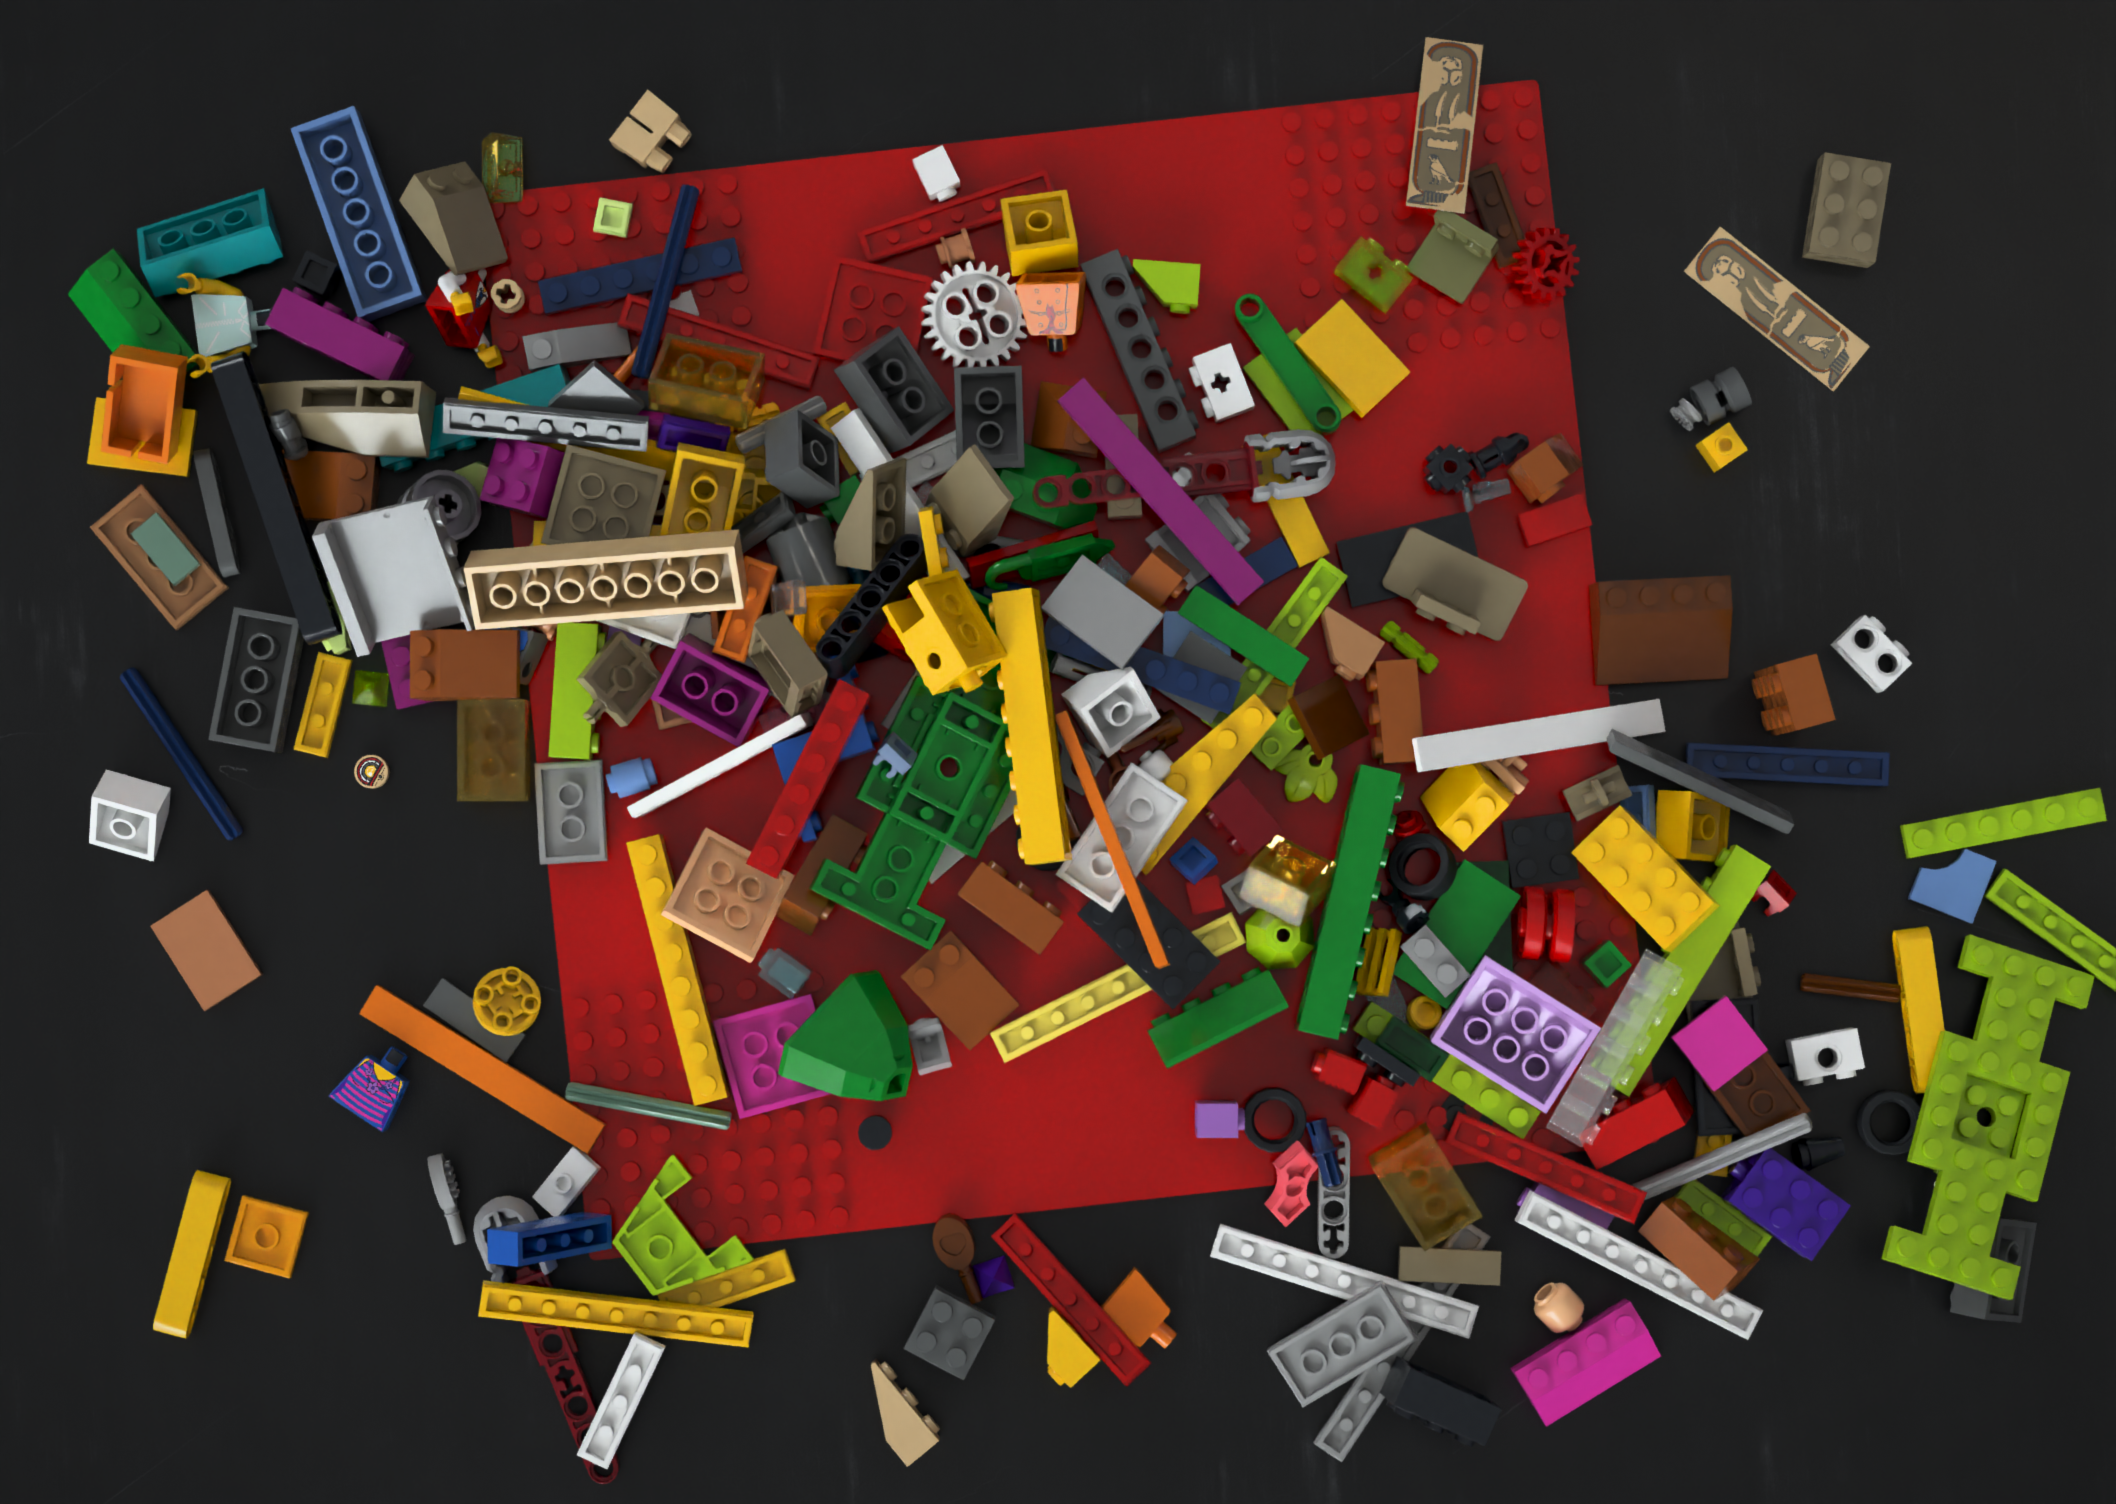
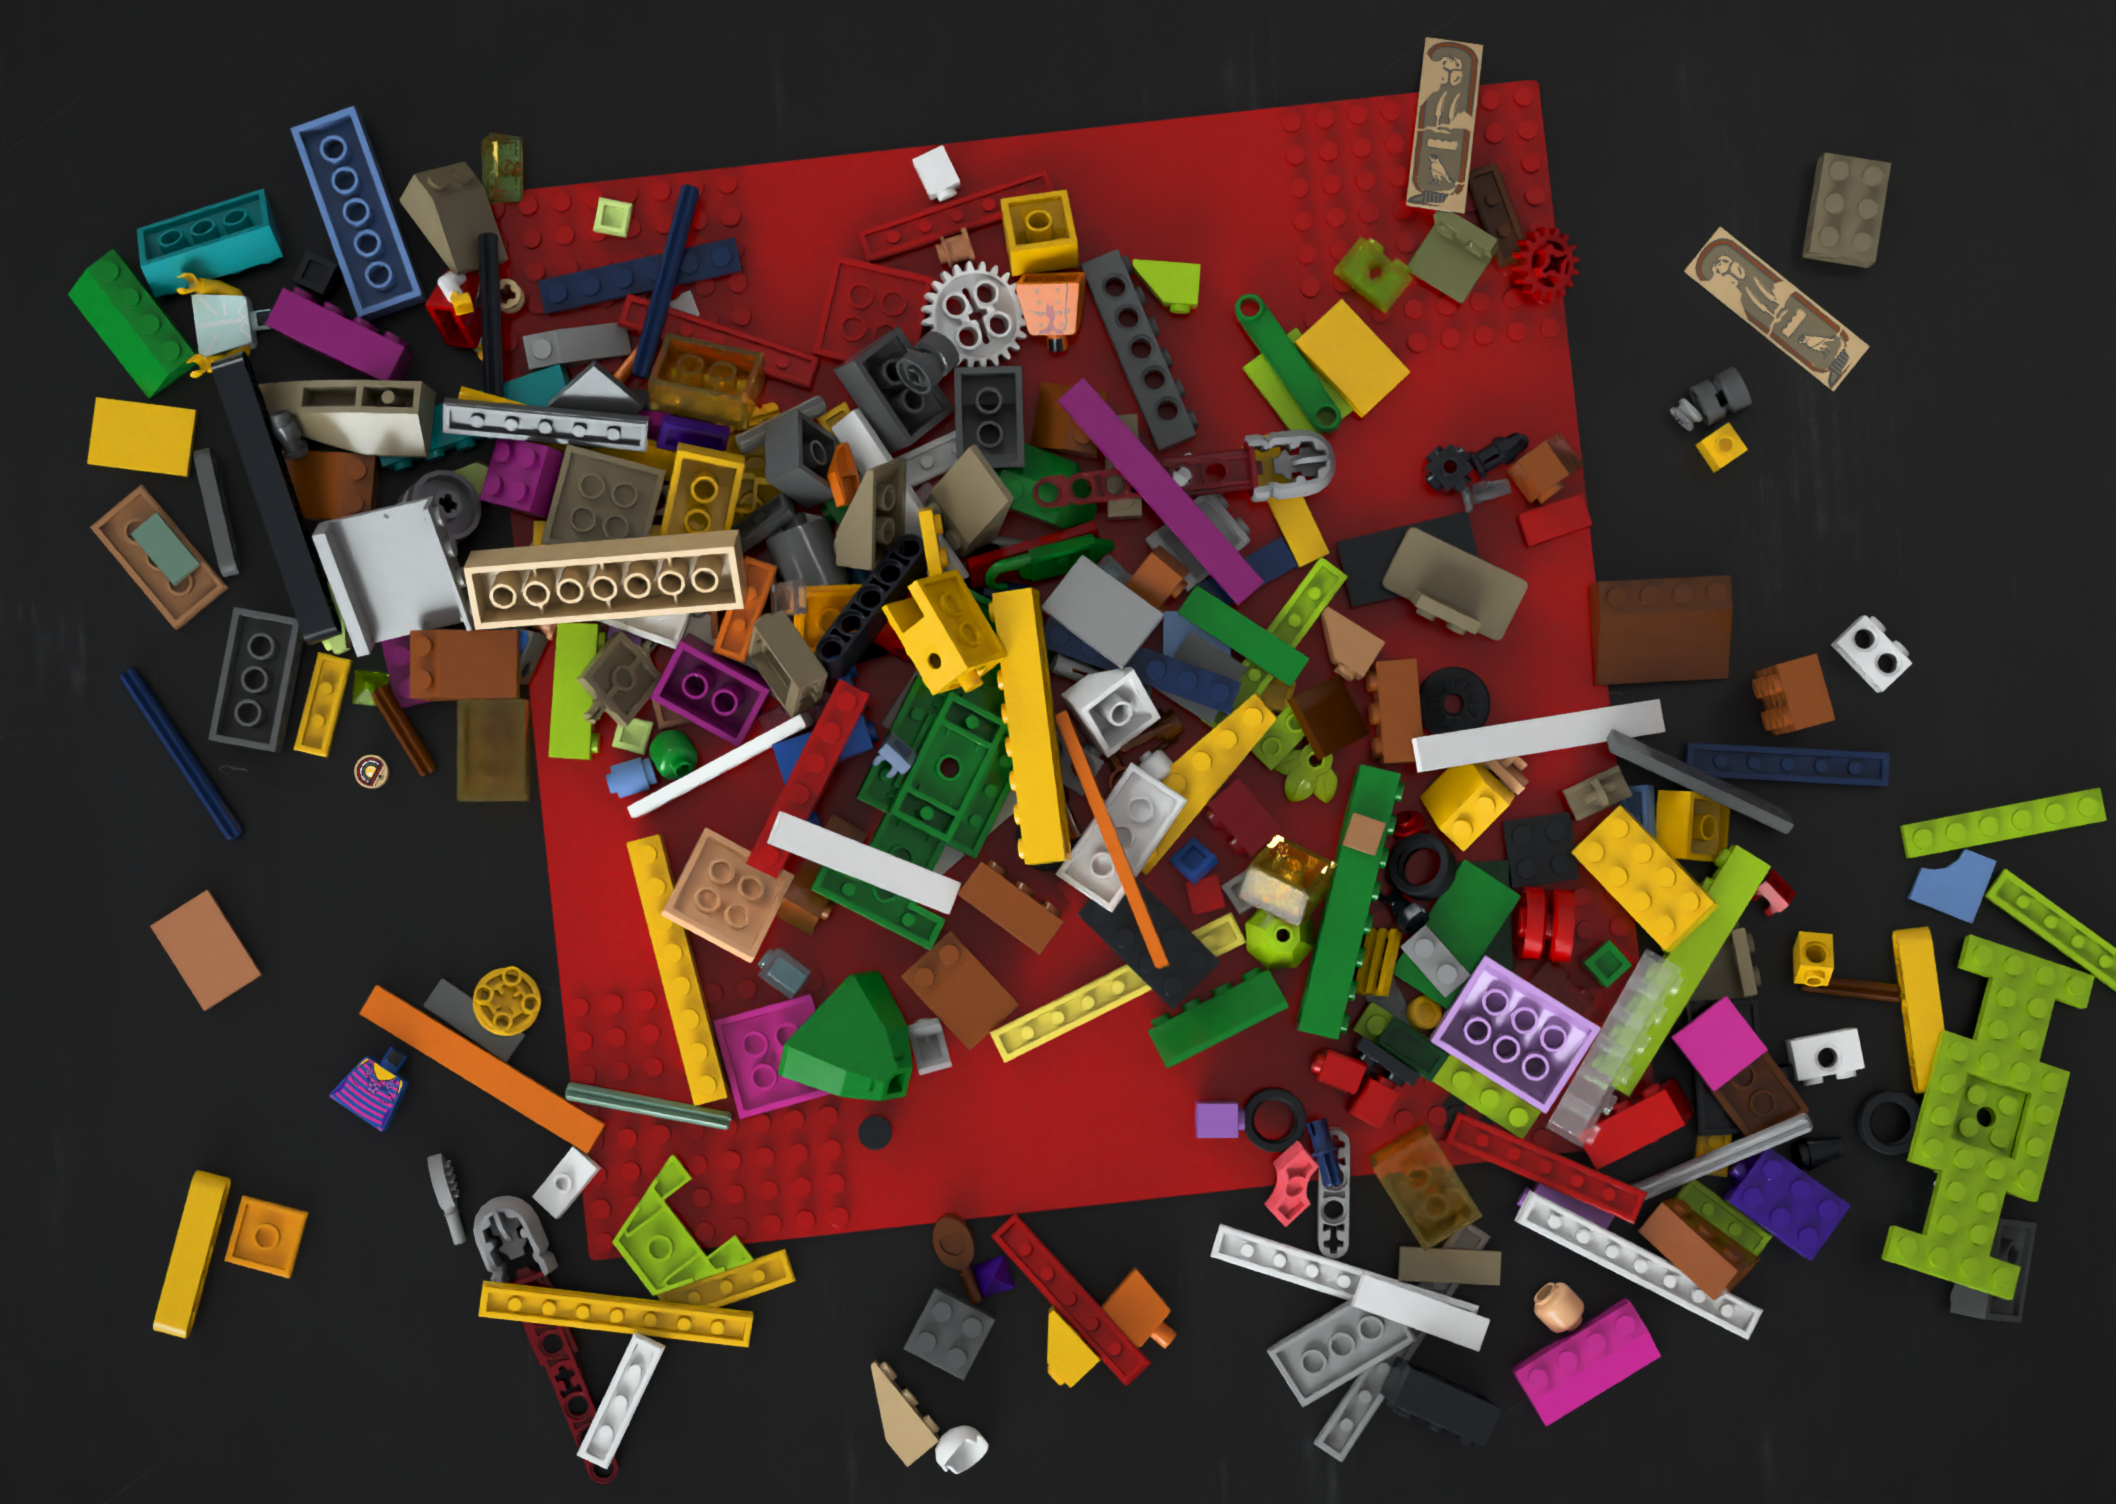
(128, 815): white slope -> none
(144, 403): orange piece -> none
(403, 730): none -> reddish brown axle
(490, 314): none -> black axle
(549, 1239): blue brick -> none
(571, 812): light grey tile -> none
(633, 736): none -> yellowish green tile
(646, 146): tan hips -> none
(673, 754): none -> green head
(843, 475): none -> orange tile
(863, 862): none -> white tile
(927, 362): none -> dark grey wheel
(960, 1448): none -> white hair
(1221, 363): white brick -> none
(1363, 834): none -> medium nougat tile
(1409, 647): lime axle -> none
(1420, 1312): none -> white tile
(1459, 682): none -> black wheel
(1817, 948): none -> yellow brick

